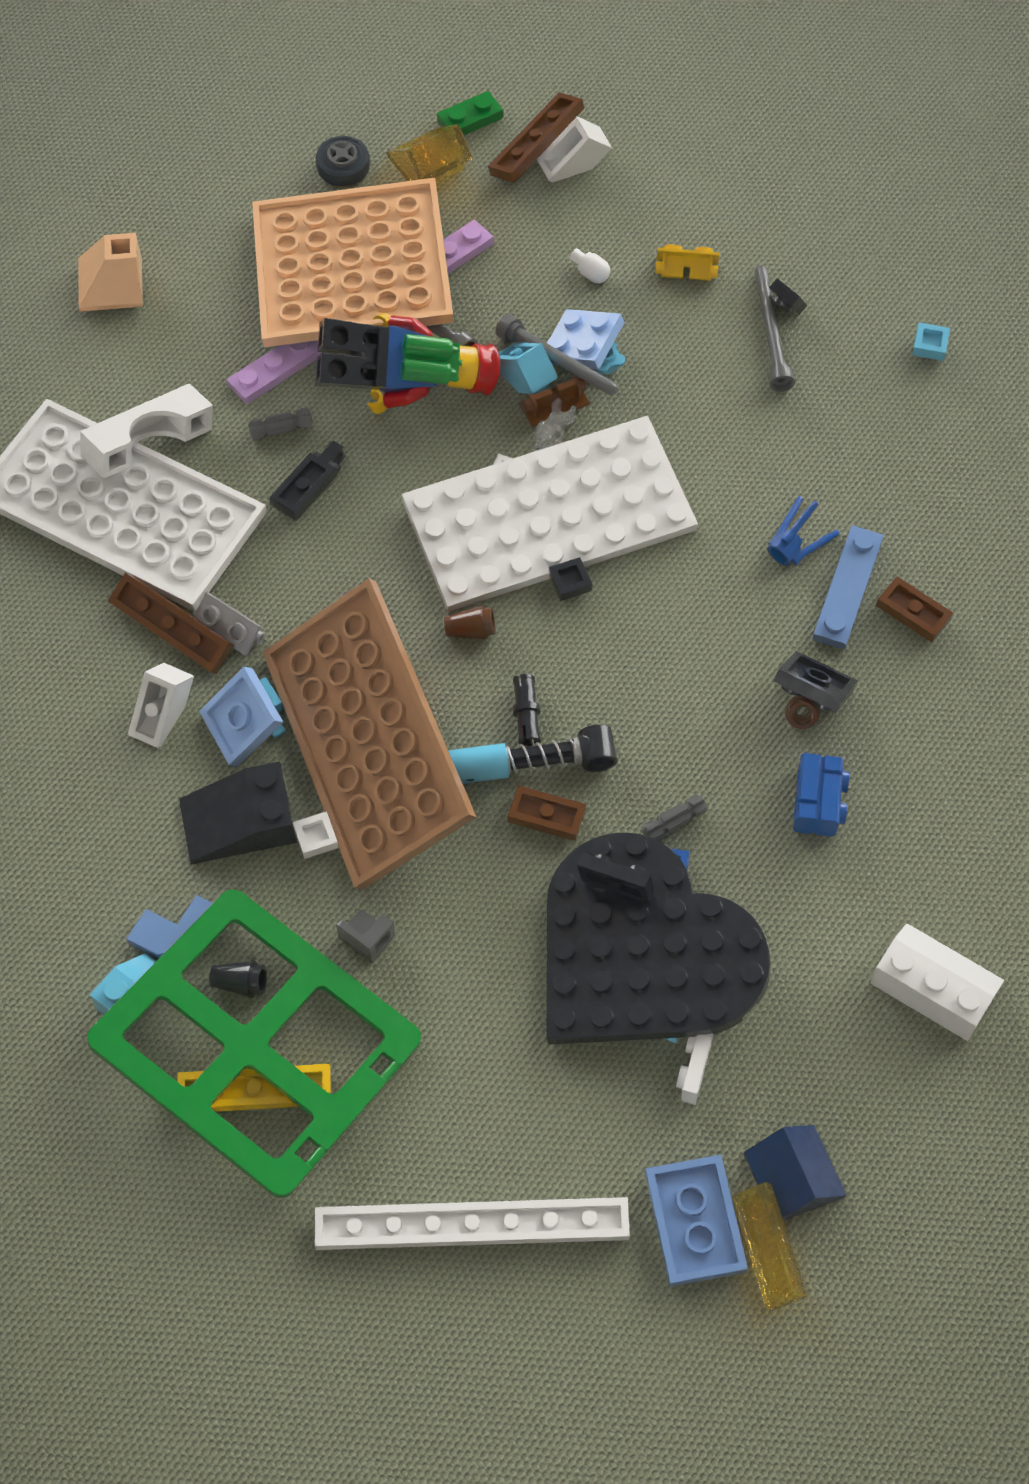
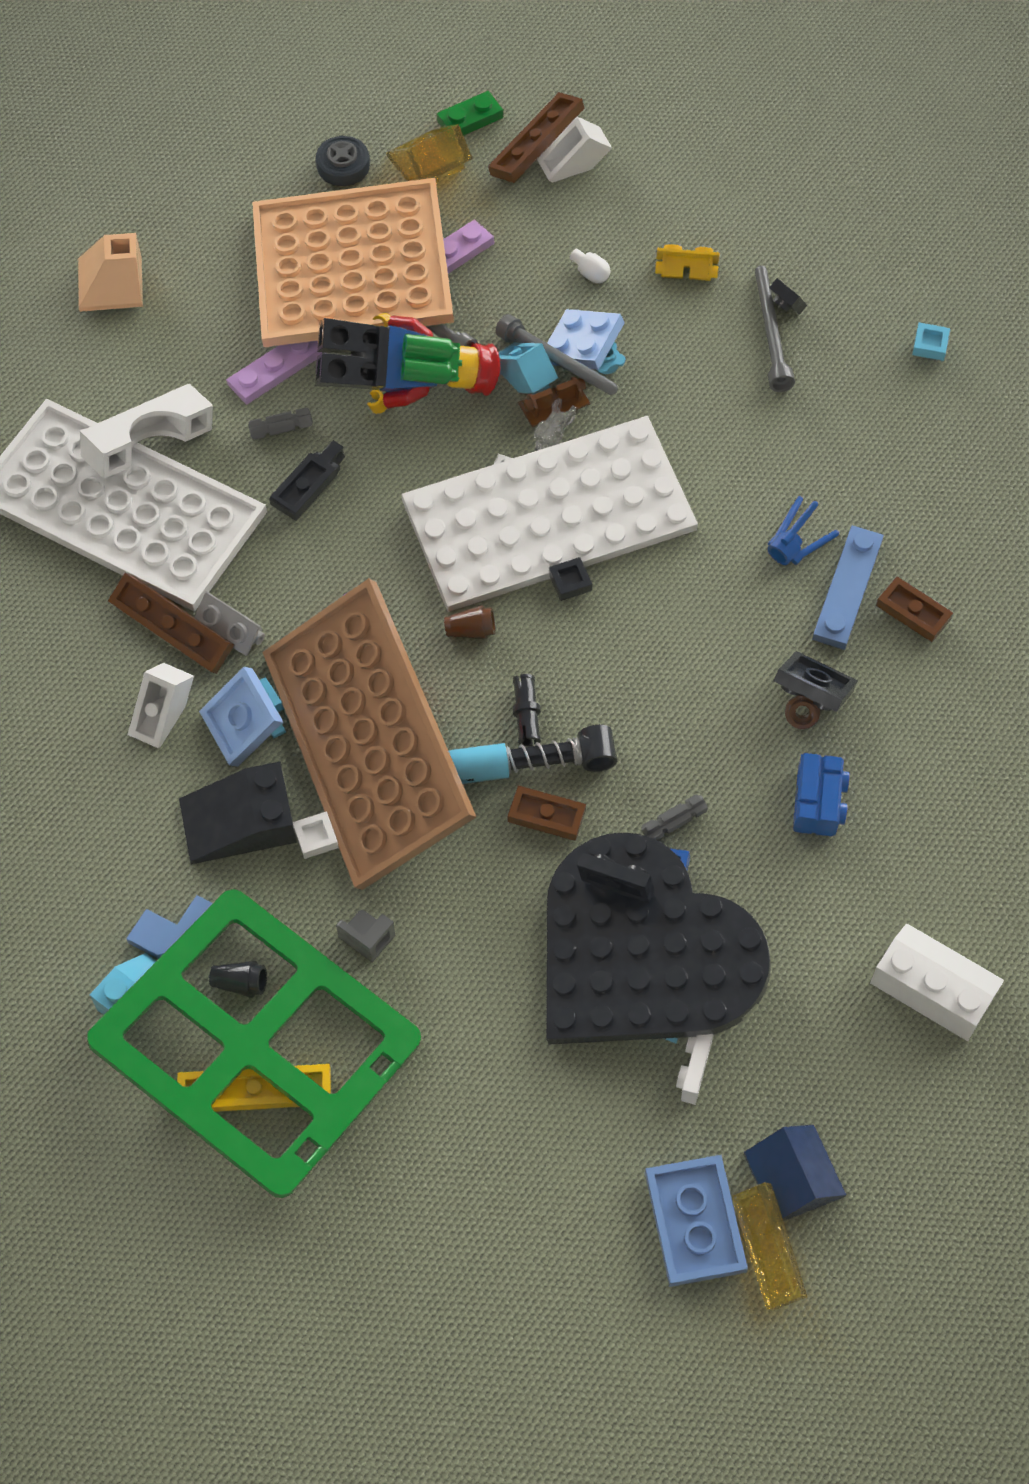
(471, 1223): white plate -> none

